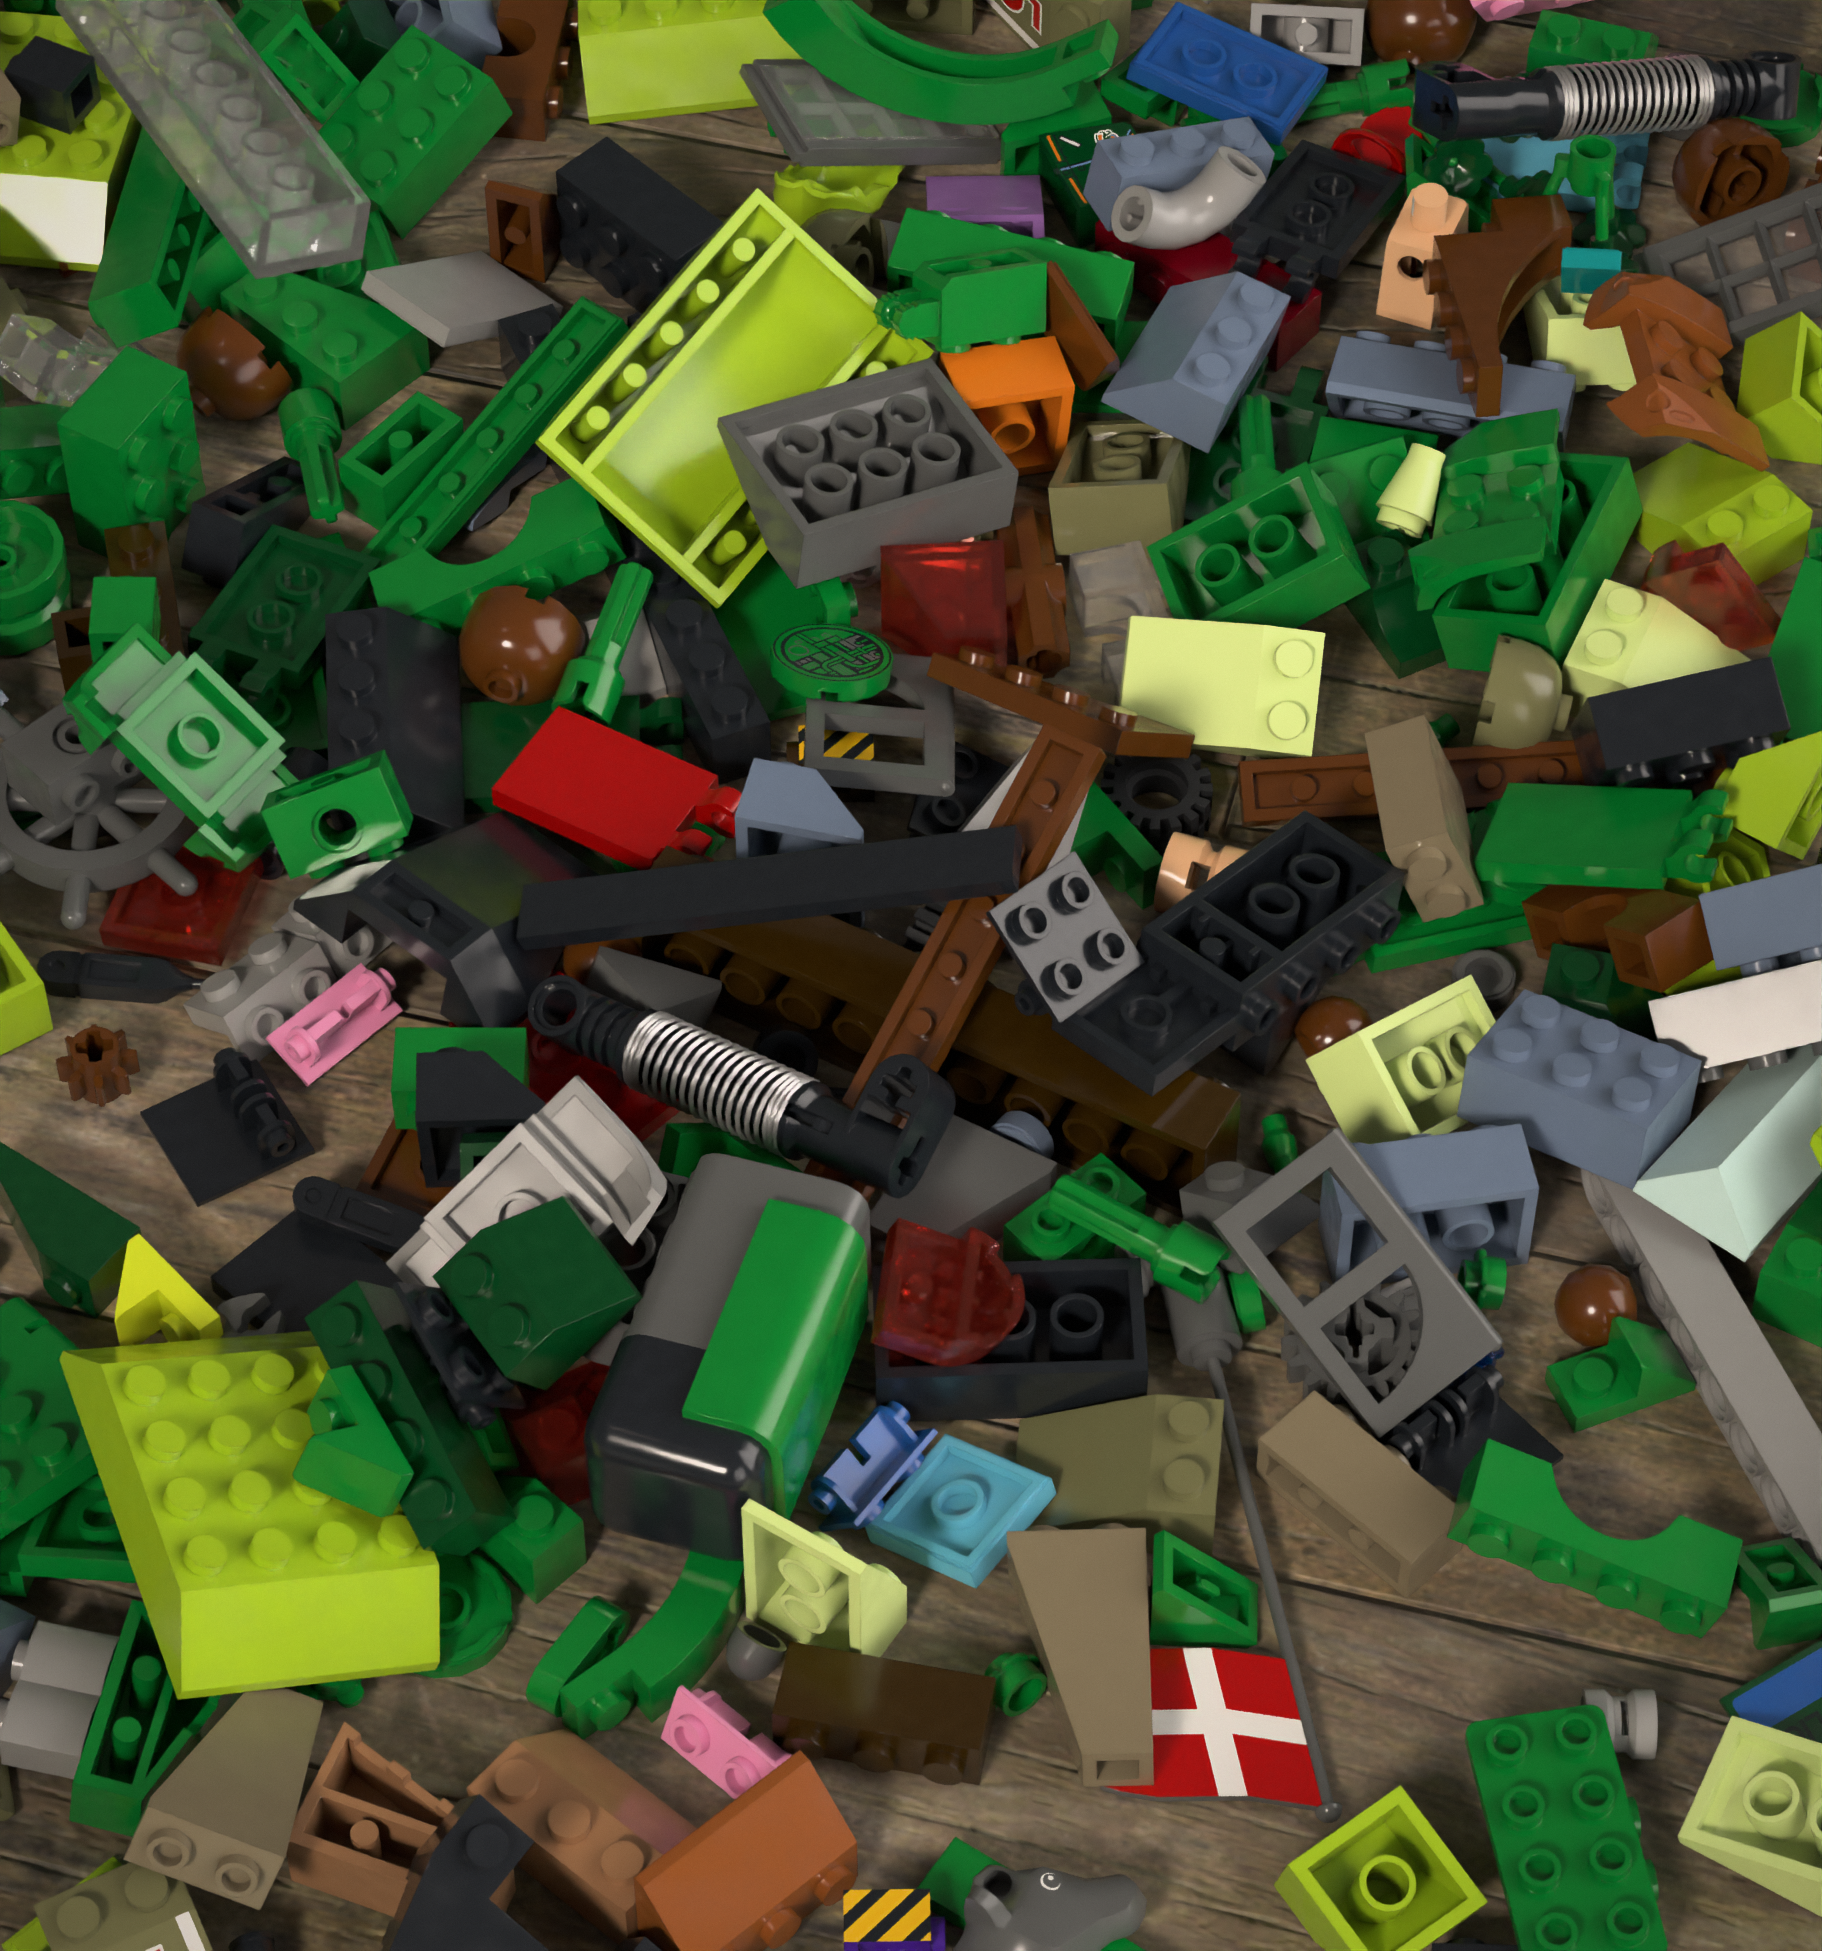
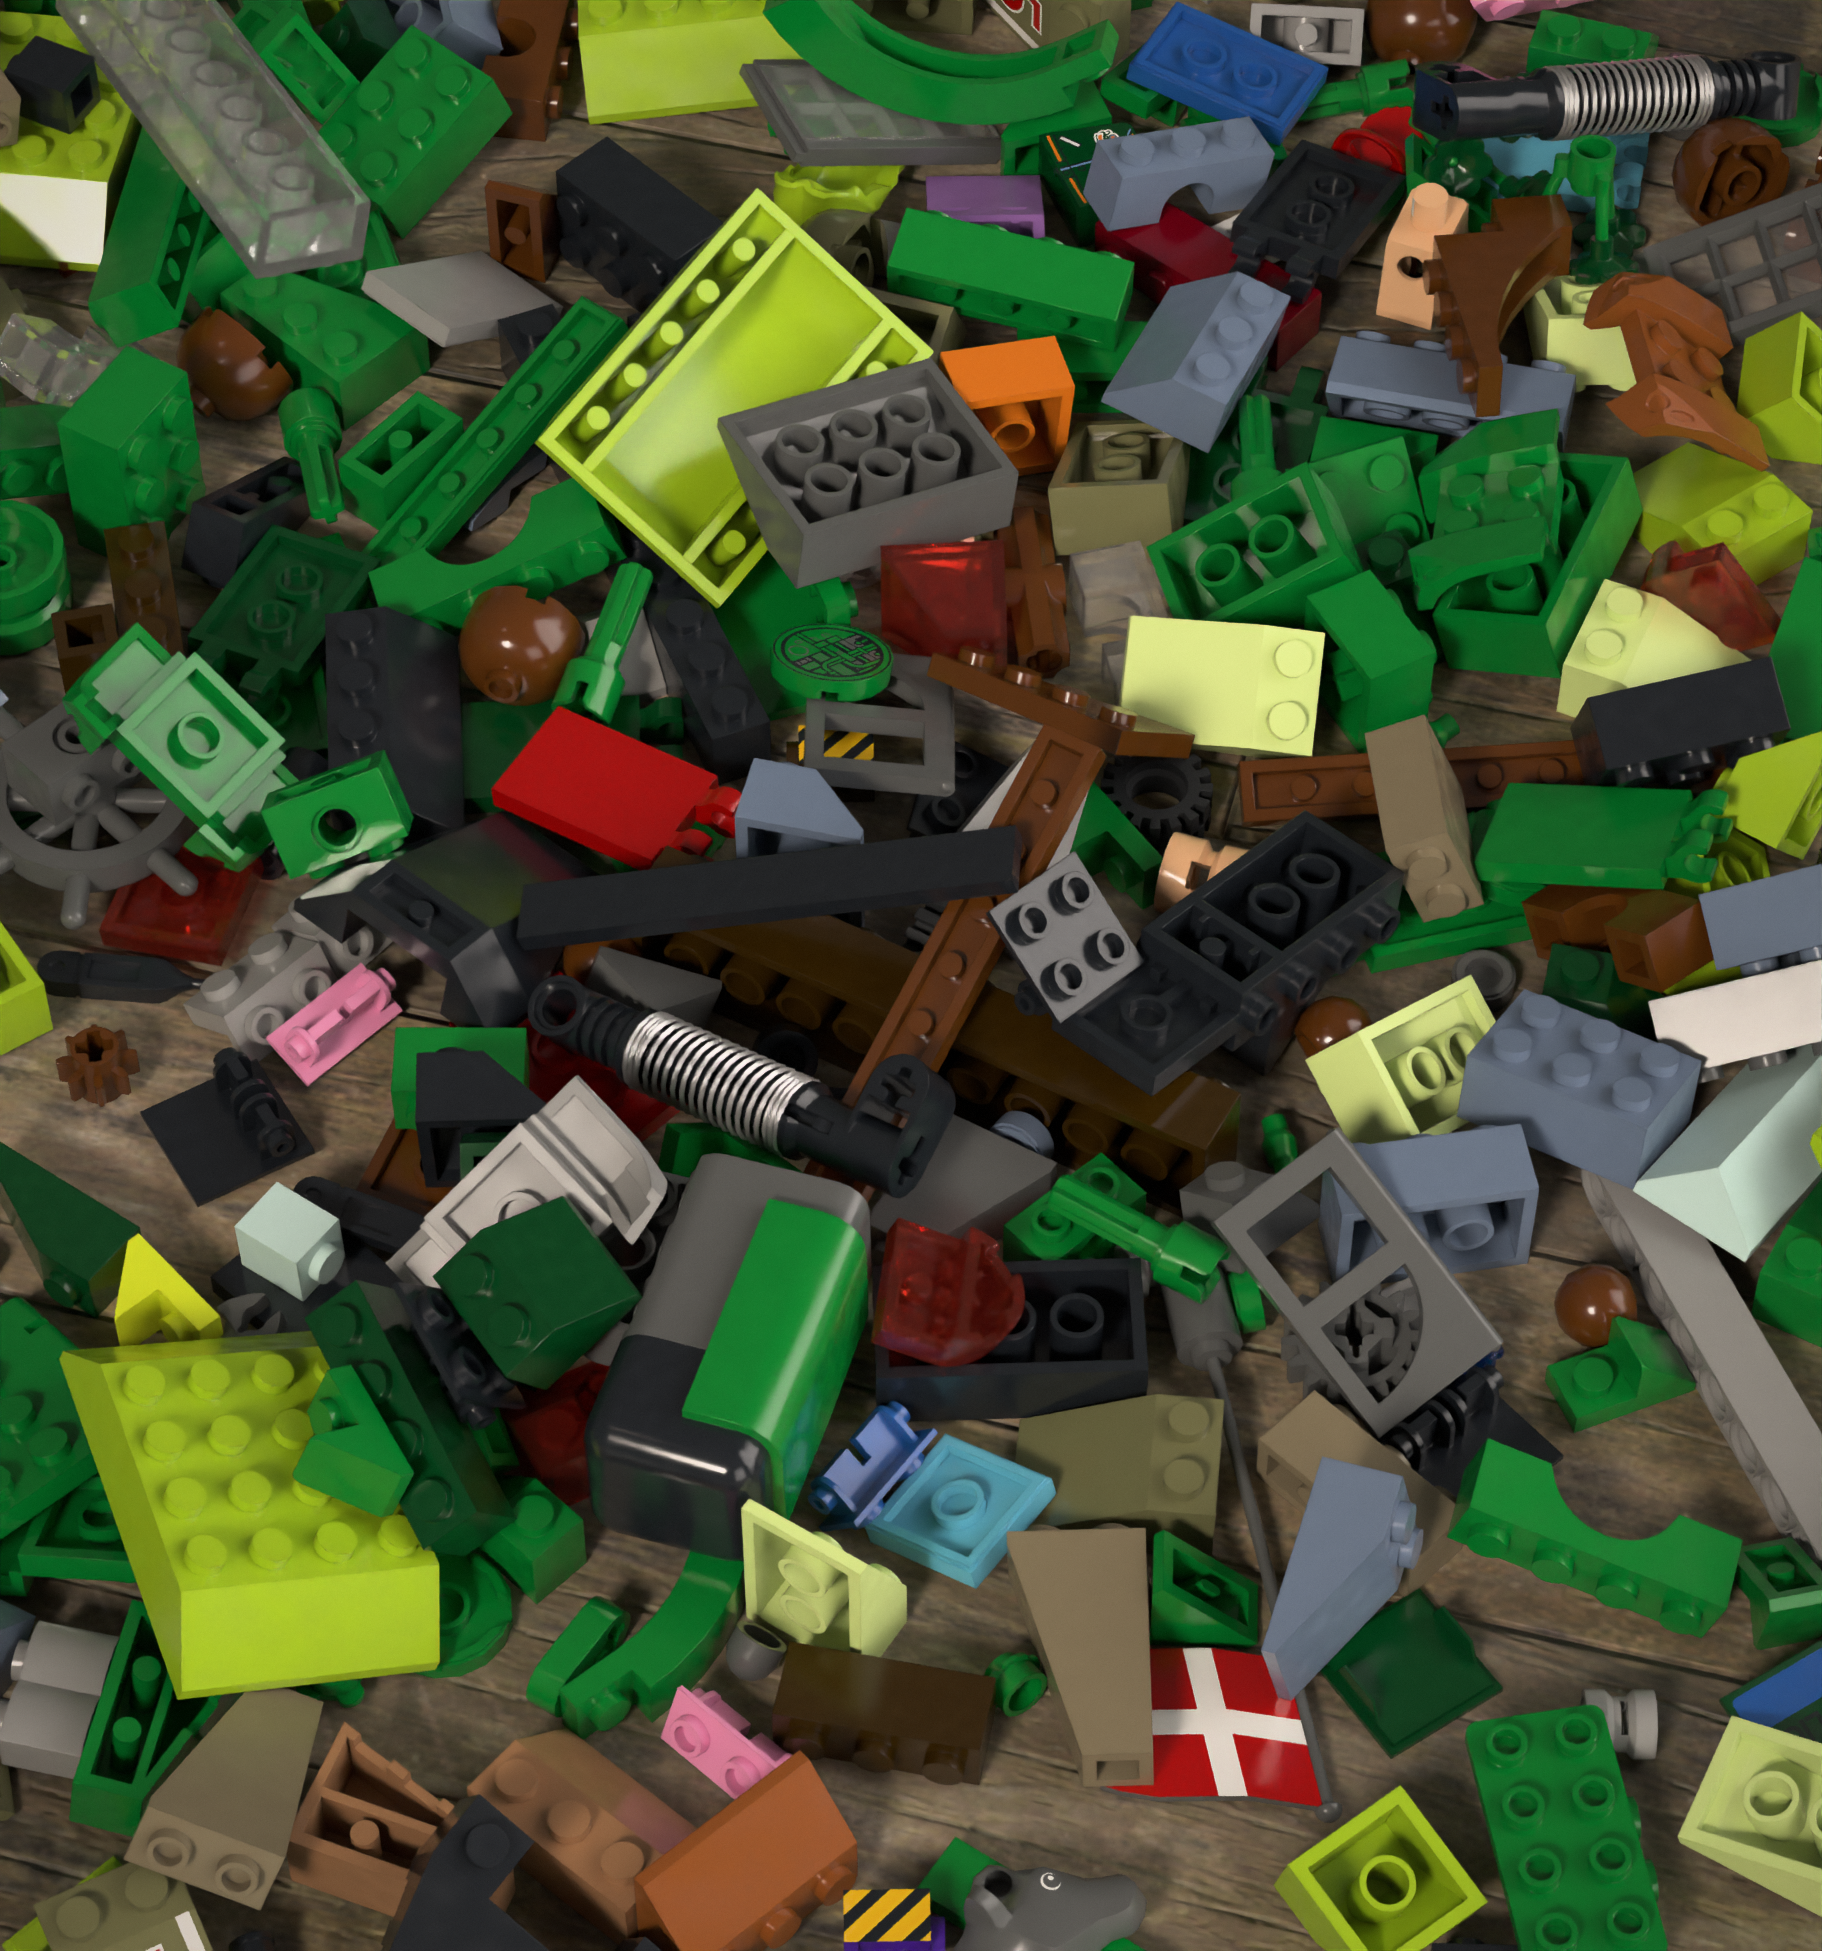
(120, 604): green brick -> none
(290, 1242): none -> light aqua brick
(970, 300): green hinge -> none
(1078, 336): reddish brown slope -> none
(1194, 210): light grey cylinder -> none
(1341, 1568): none -> sand blue slope
(1373, 657): none -> green brick
(1409, 1673): none -> dark green piece
(1412, 492): yellowish green cone -> none
(1484, 1279): green plate -> none
(1520, 697): olive cylinder -> none
(1588, 268): teal tile -> none

